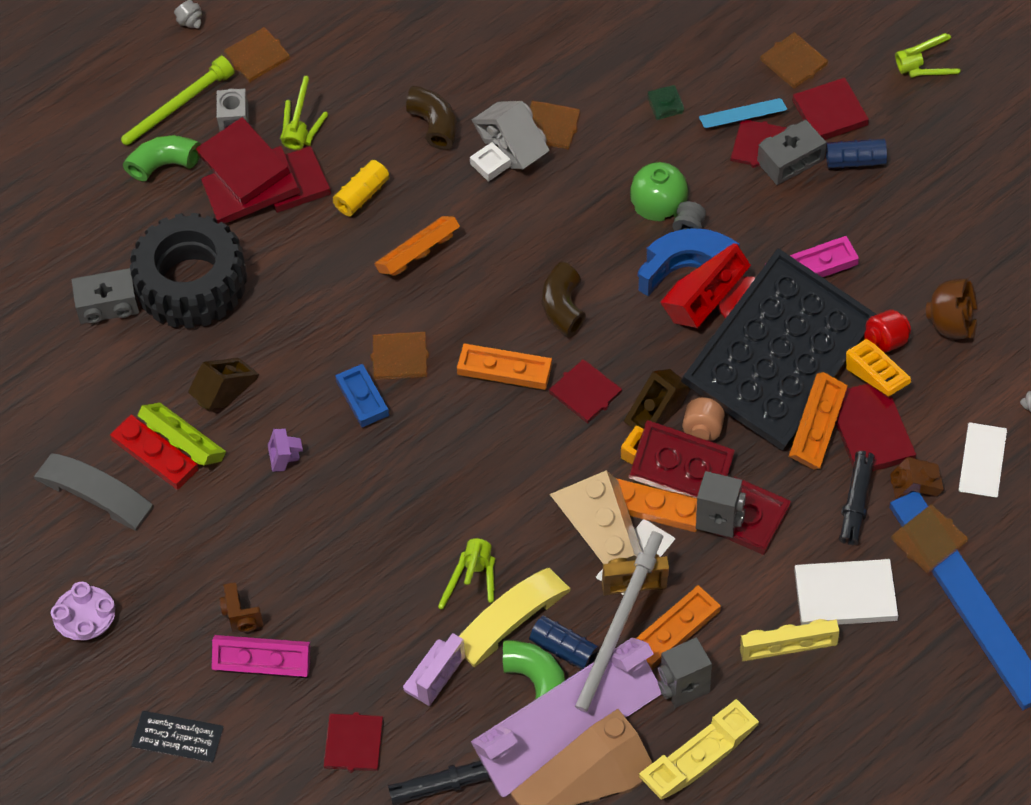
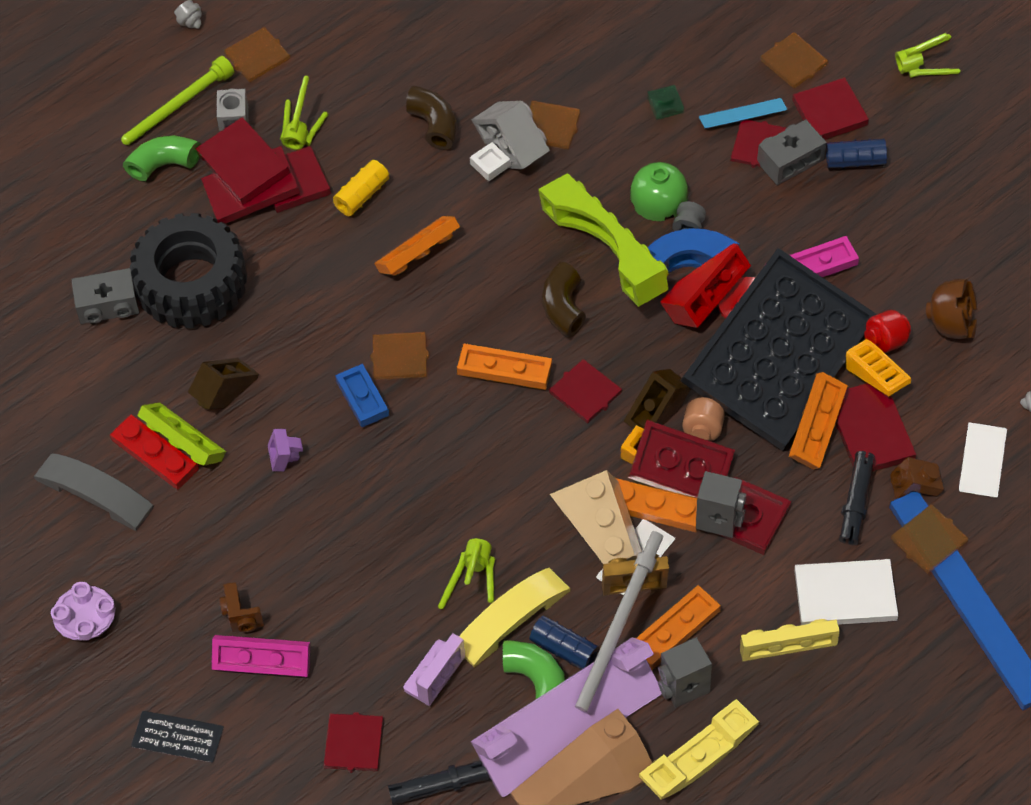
(574, 207): none -> lime arch

